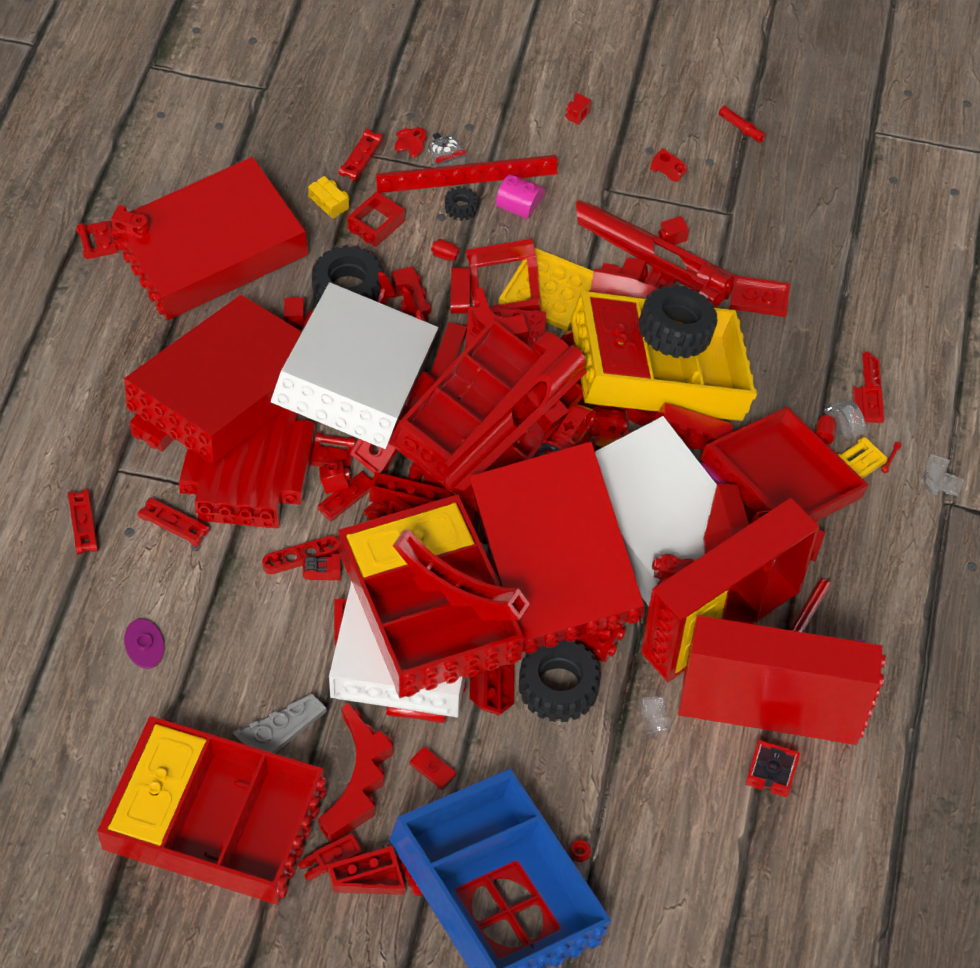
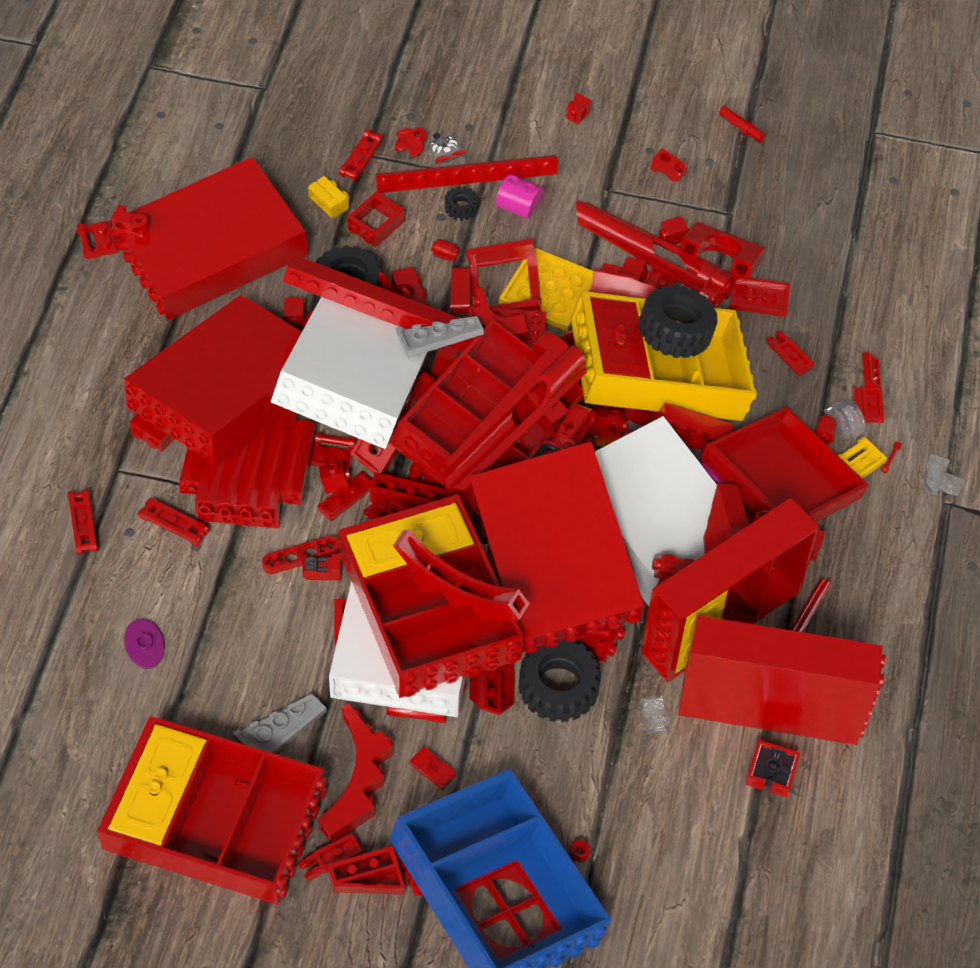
(364, 296): none -> red brick
(428, 338): none -> light grey wing
(703, 238): none -> red arch
(790, 353): none -> red hinge

